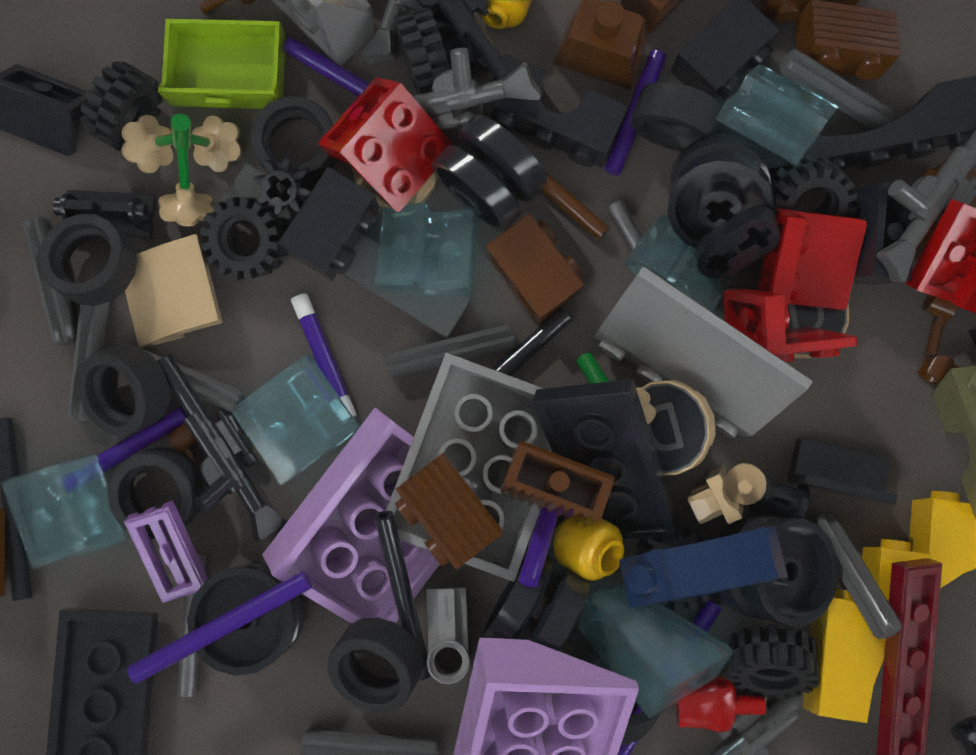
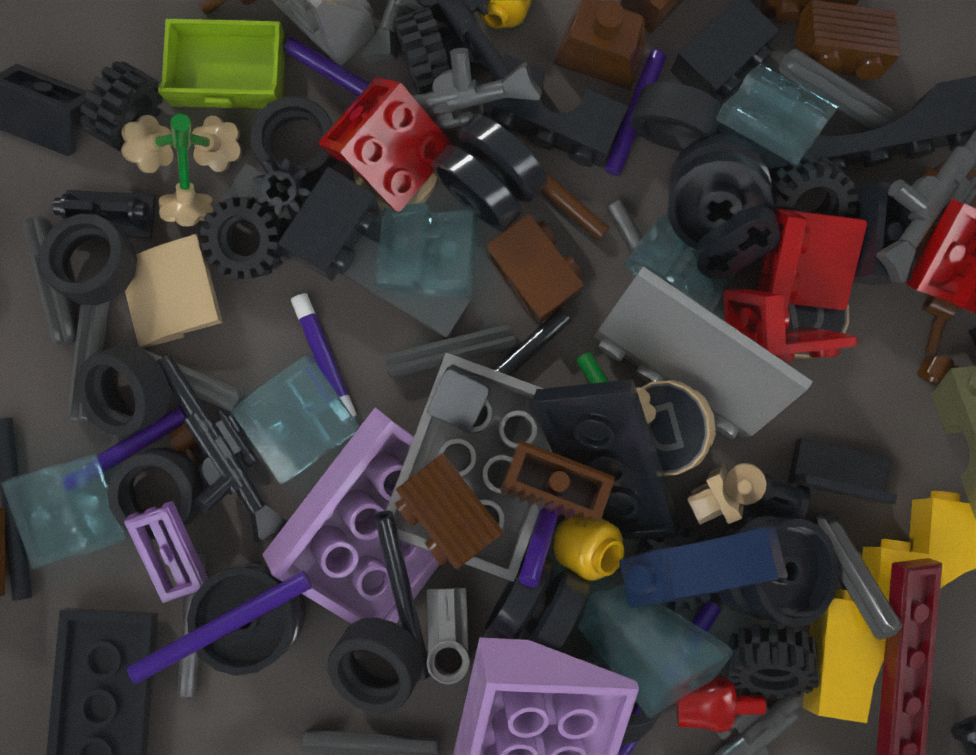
(458, 400): none -> slope

